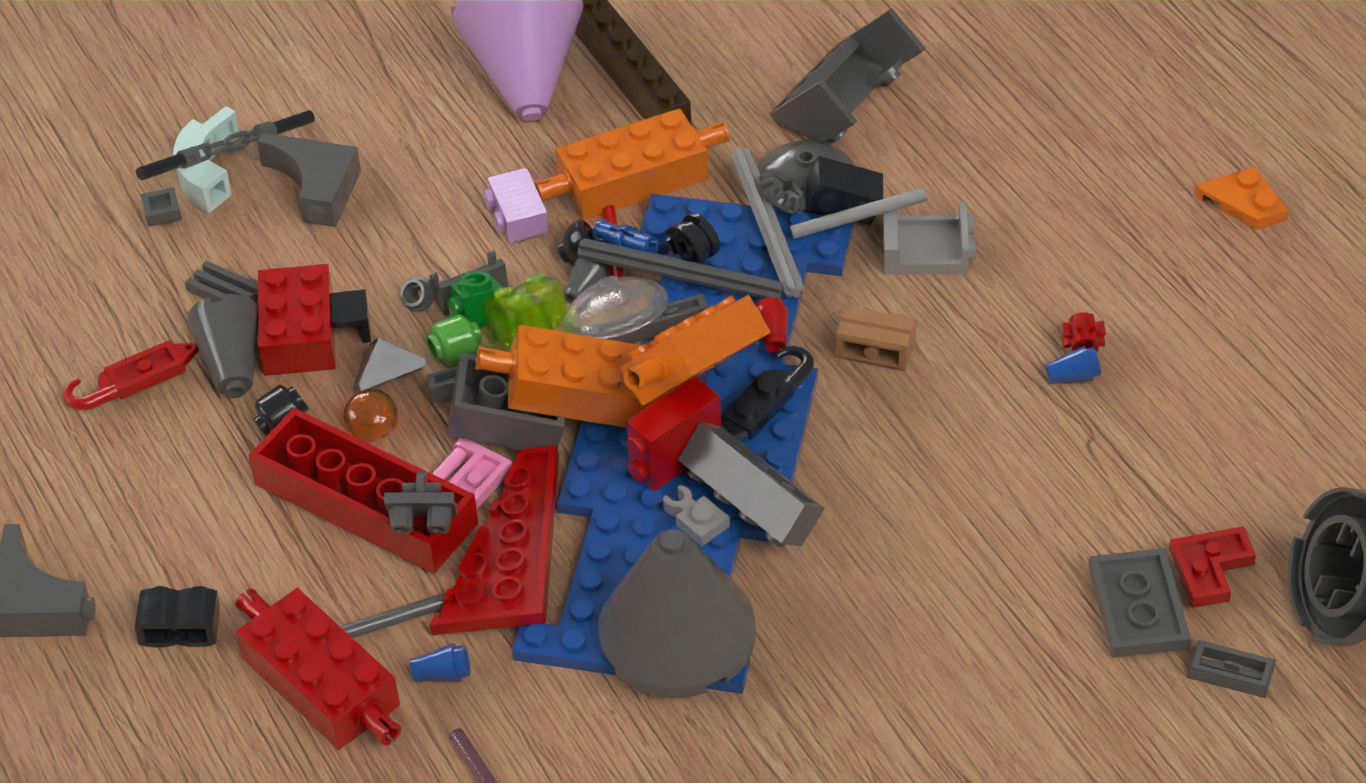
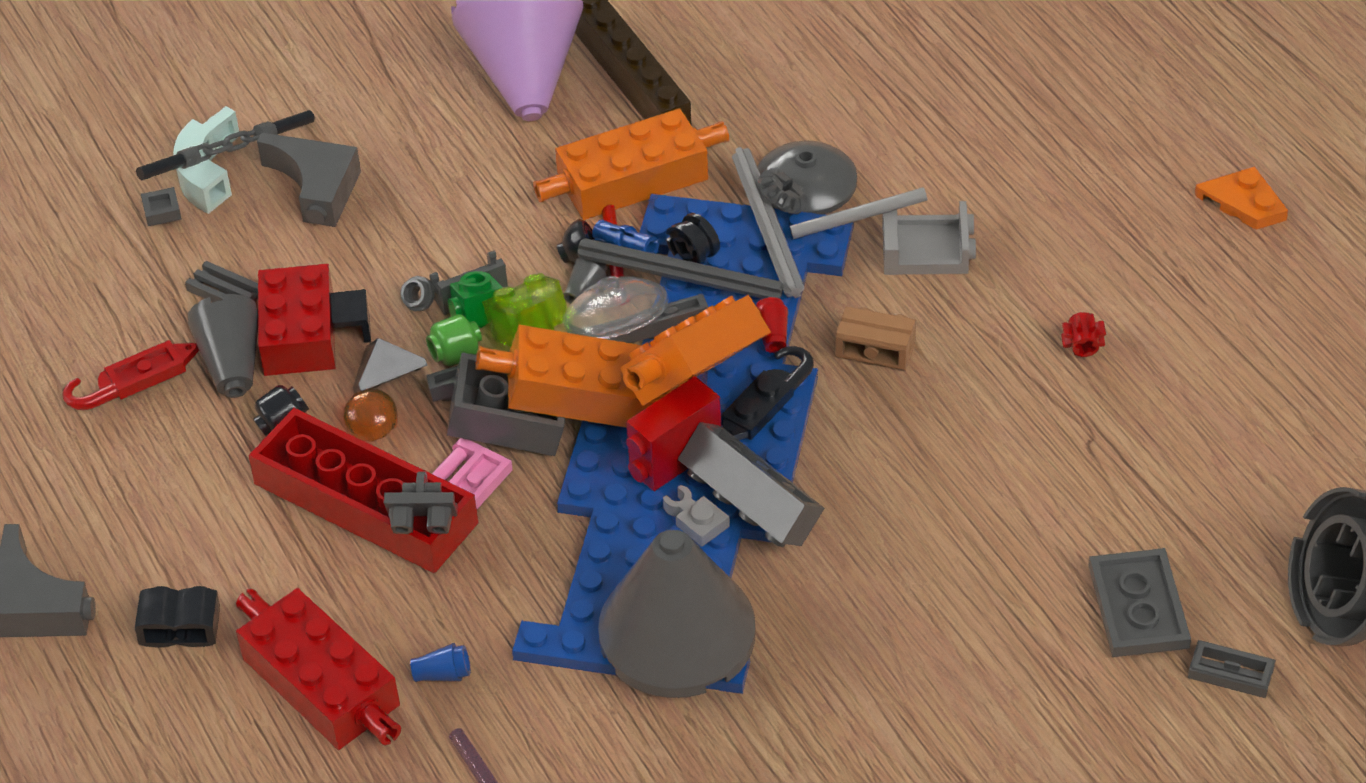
(395, 616): dark grey bar -> none
(510, 557): red wing -> none
(516, 205): lavender brick -> none
(841, 186): black brick -> none
(844, 77): dark grey windscreen -> none
(1074, 367): blue cone -> none
(1203, 559): red plate -> none

